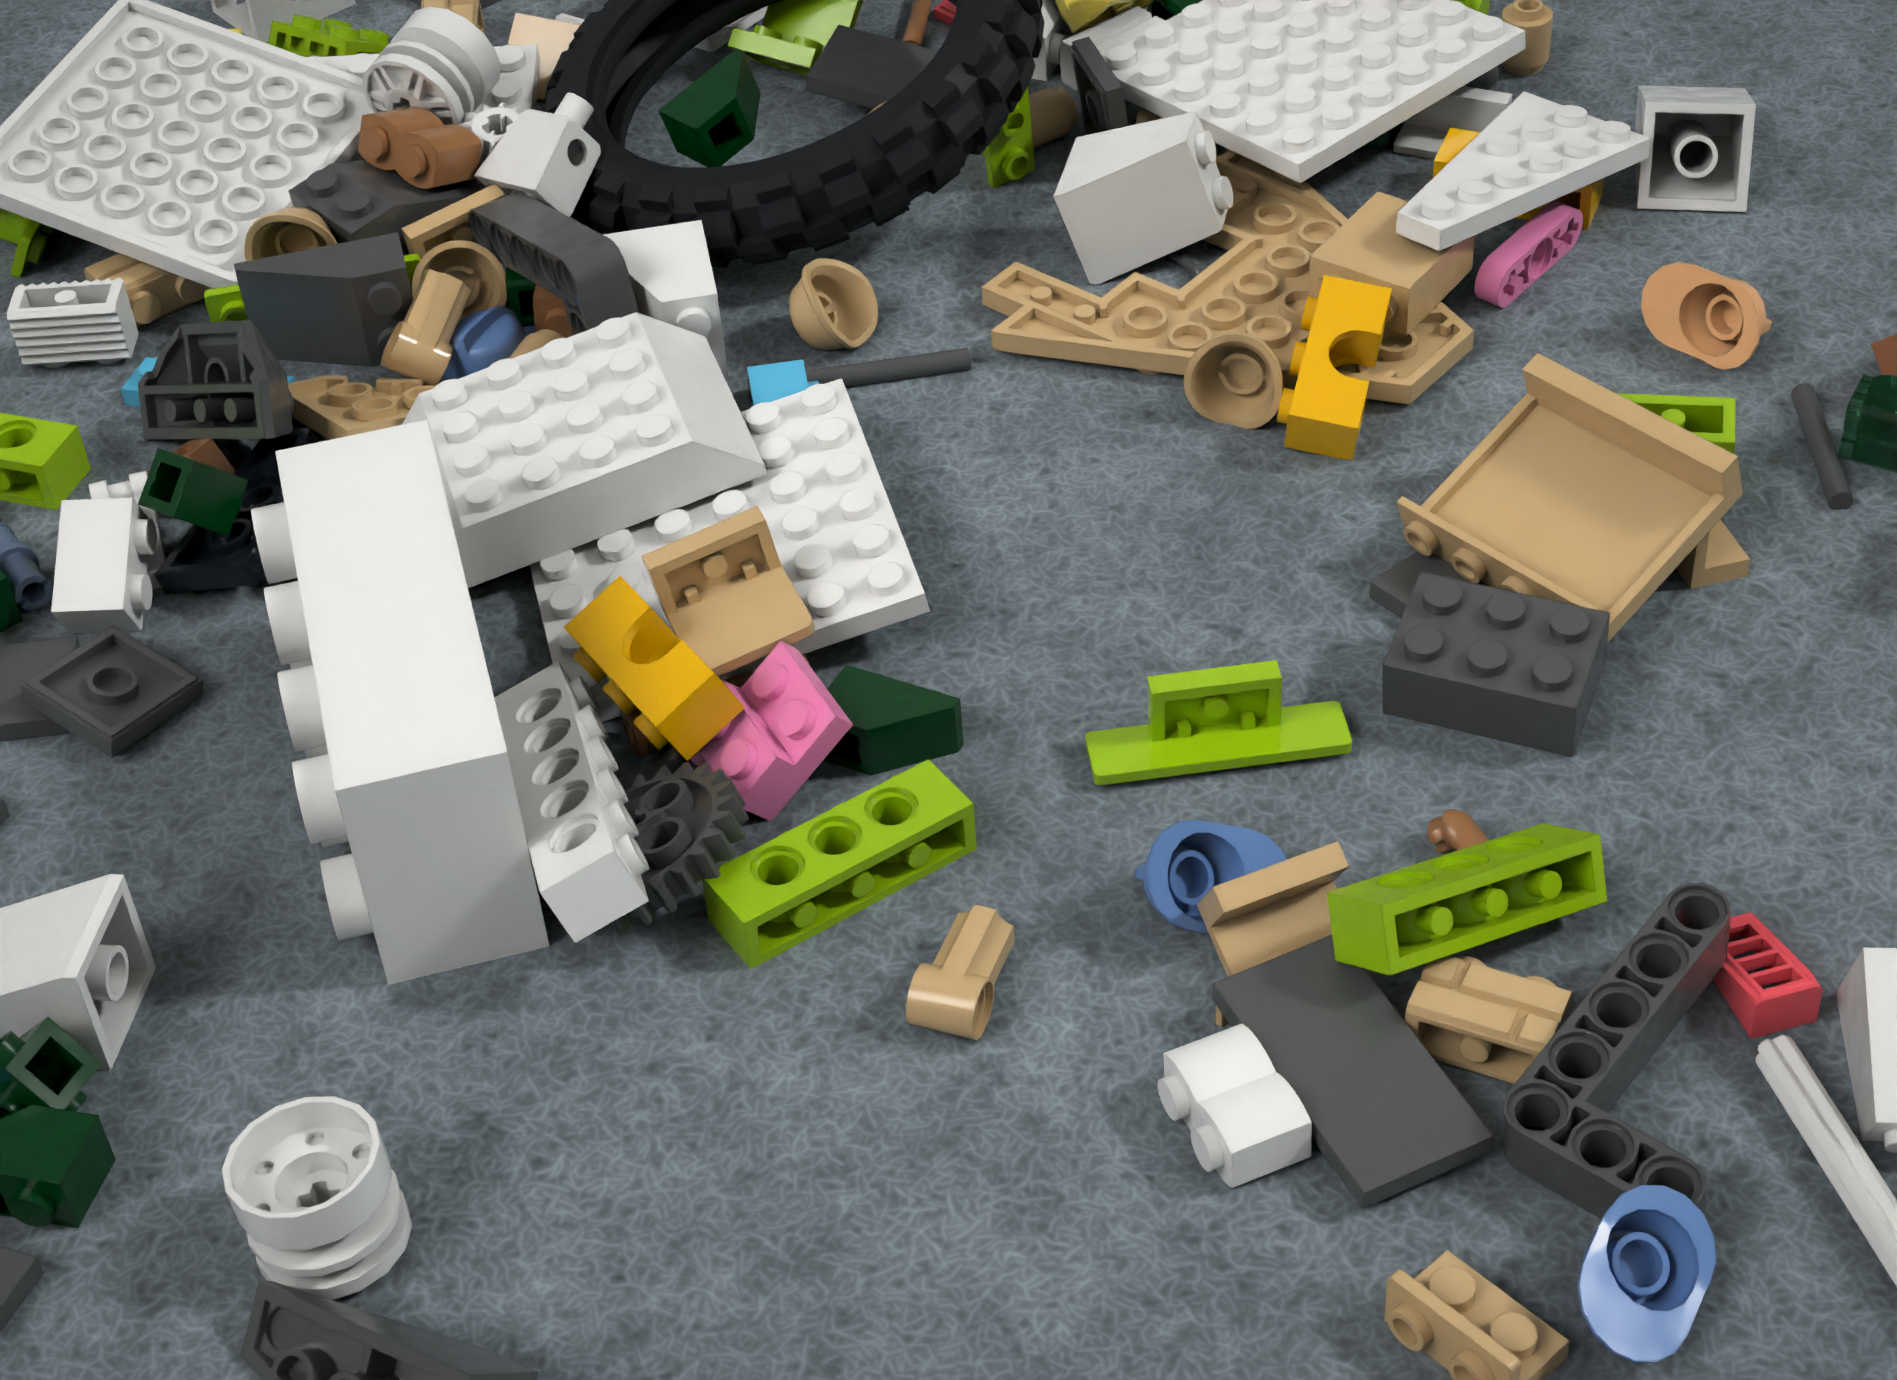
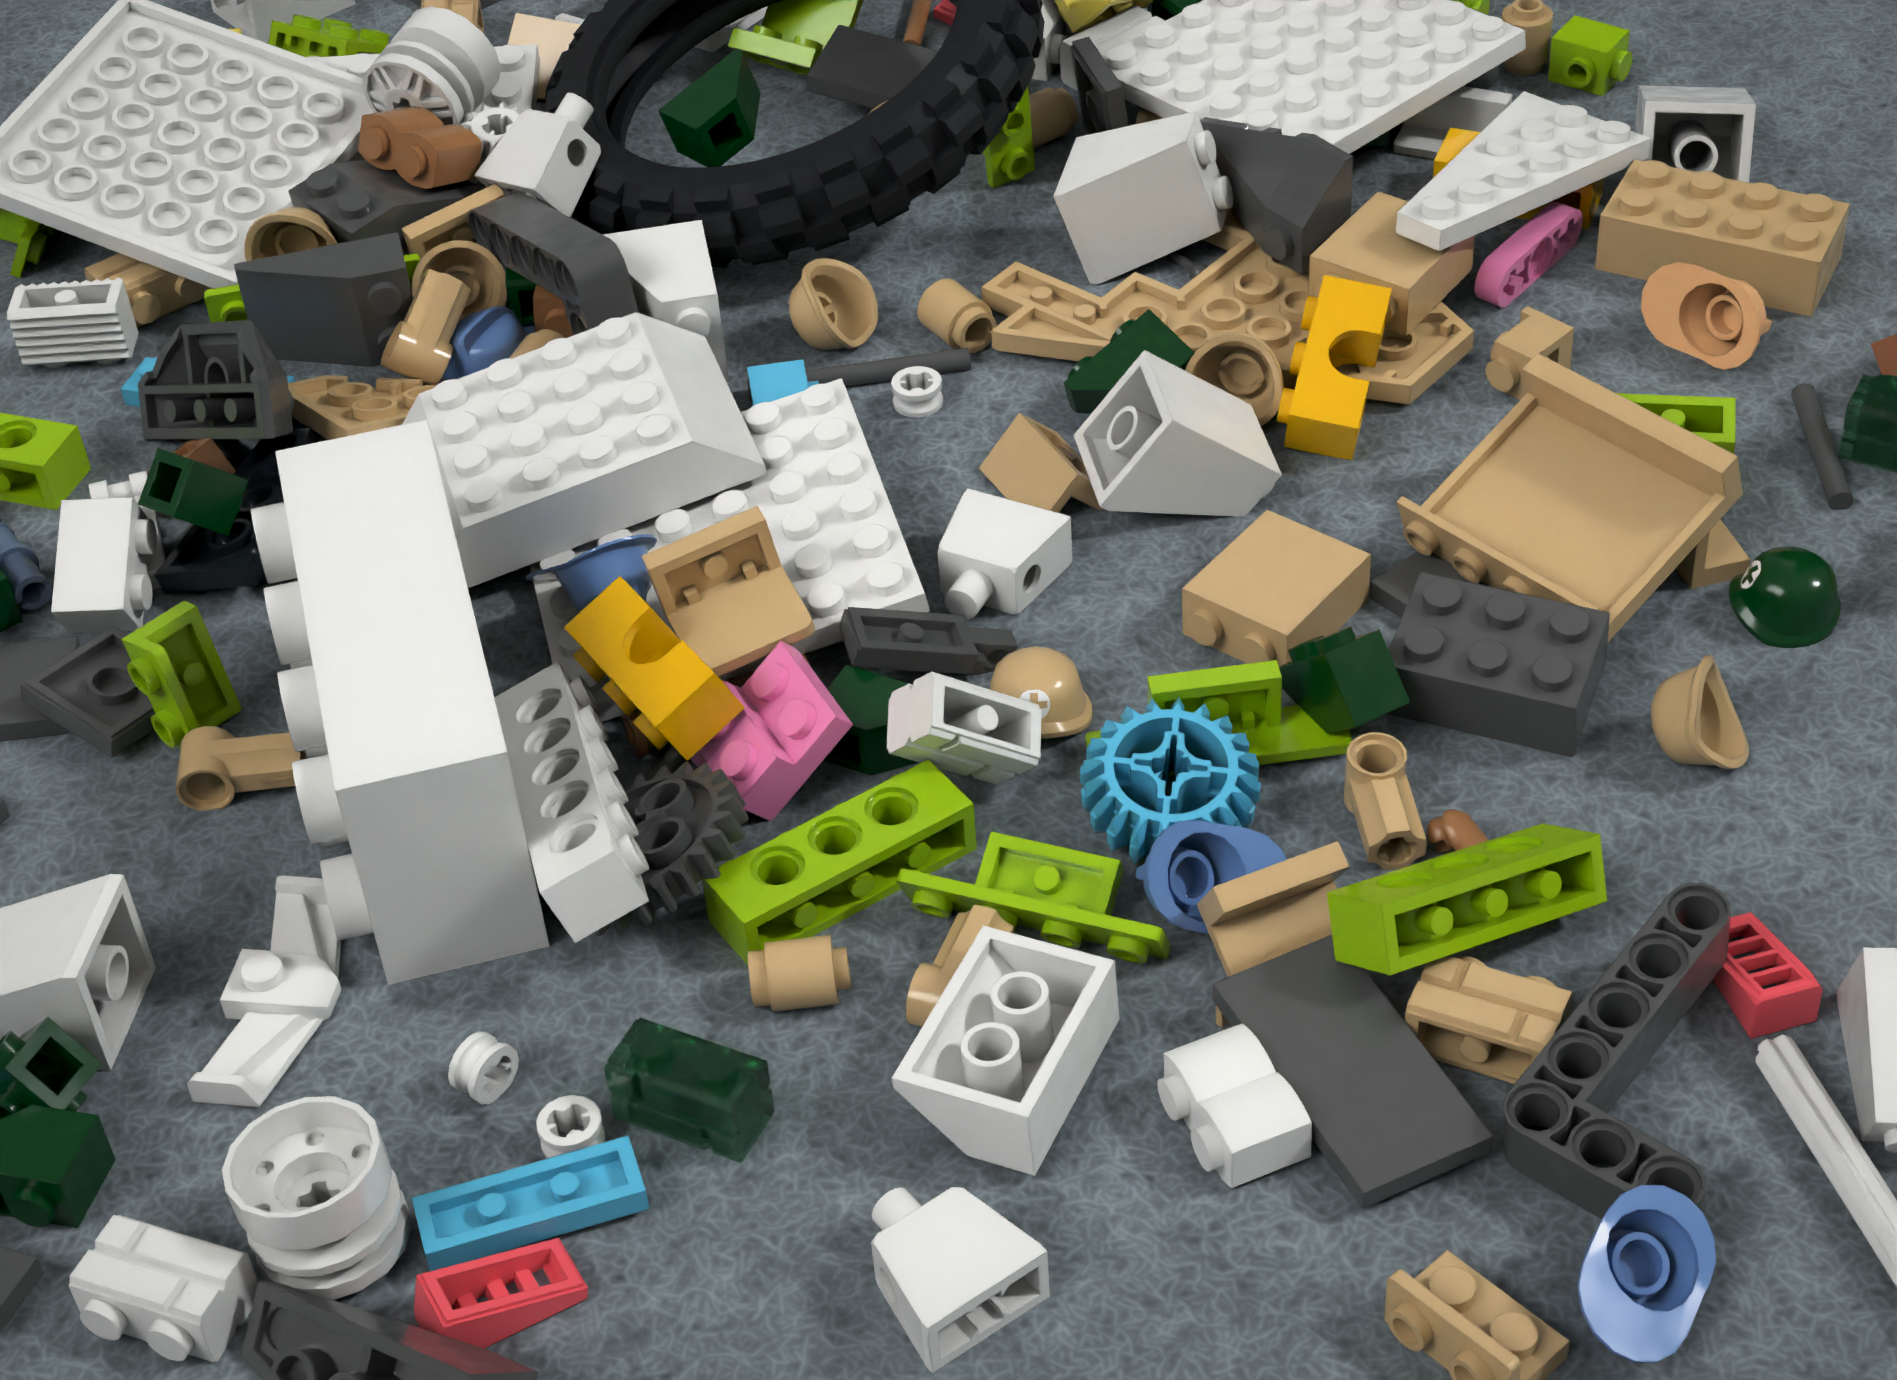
(163, 1289): none -> white brick
(180, 673): none -> lime bracket
(218, 765): none -> tan piece
(277, 997): none -> white plate
(483, 1067): none -> white bush
(504, 1313): none -> coral slope
(530, 1203): none -> medium azure plate
(564, 1115): none -> white bush
(598, 567): none -> medium blue piece
(689, 1089): none -> clear green brick
(798, 973): none -> tan brick
(917, 391): none -> white bush
(922, 642): none -> dark grey hinge
(953, 1270): none -> white torso
(956, 315): none -> tan brick
(964, 728): none -> white brick
(1000, 554): none -> white torso
(1010, 1046): none -> white slope
(1038, 467): none -> tan panel
(1044, 889): none -> lime bracket
(1051, 682): none -> tan helmet
(1096, 376): none -> dark green slope
(1132, 763): none -> medium azure gear
(1175, 446): none -> white slope
(1275, 590): none -> tan brick
(1284, 187): none -> dark grey wedge
(1343, 679): none -> dark green slope
(1383, 801): none -> tan piece
(1520, 344): none -> tan brick
(1589, 55): none -> lime brick
(1697, 719): none -> tan helmet
(1742, 230): none -> tan brick
(1787, 598): none -> dark green helmet

